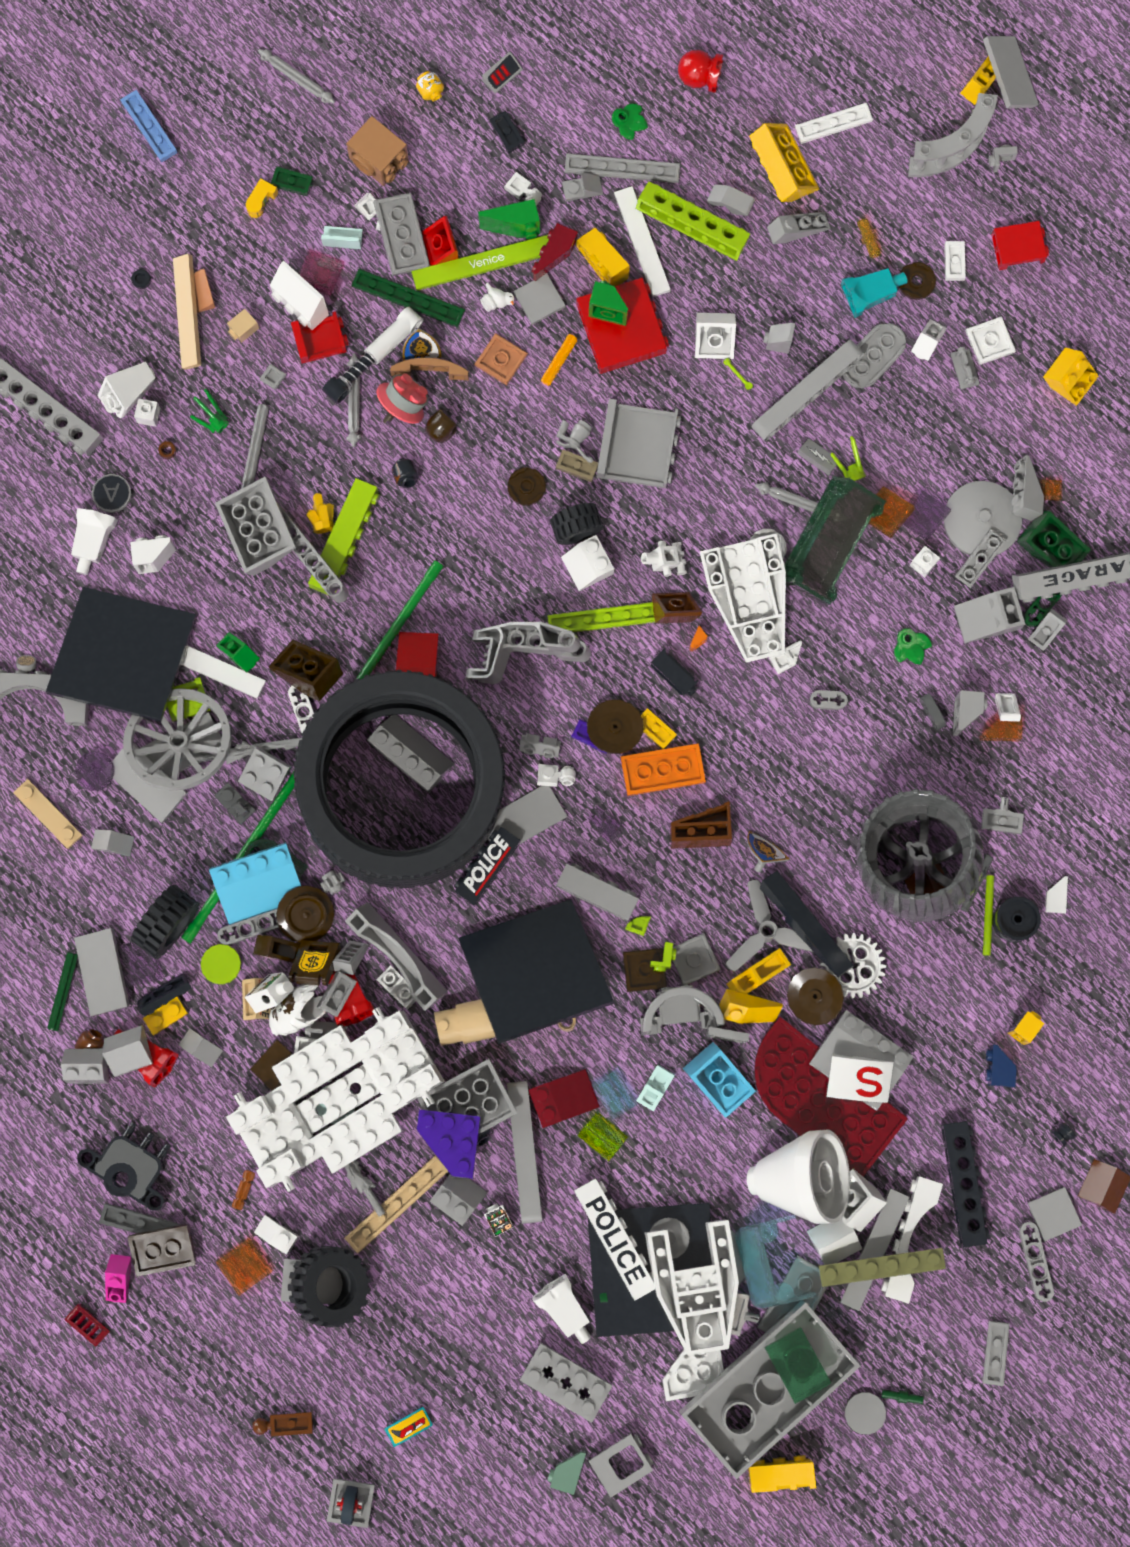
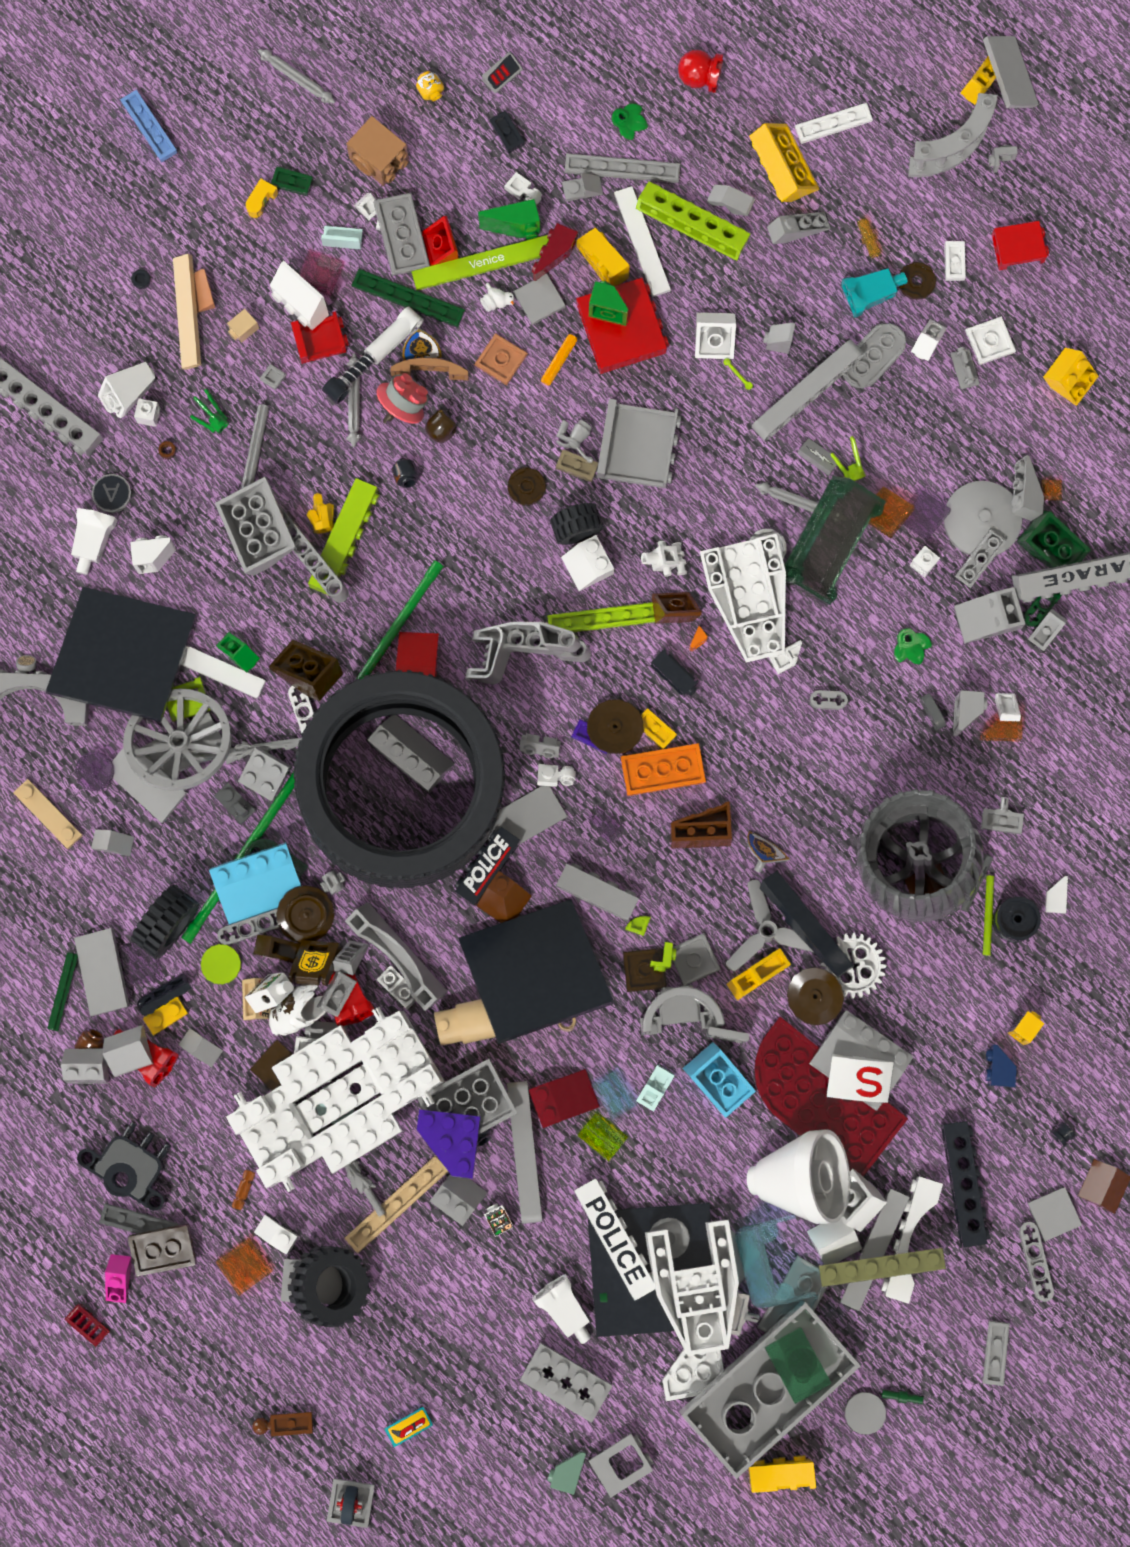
(503, 898): none -> reddish brown slope
(748, 1008): yellow slope -> none

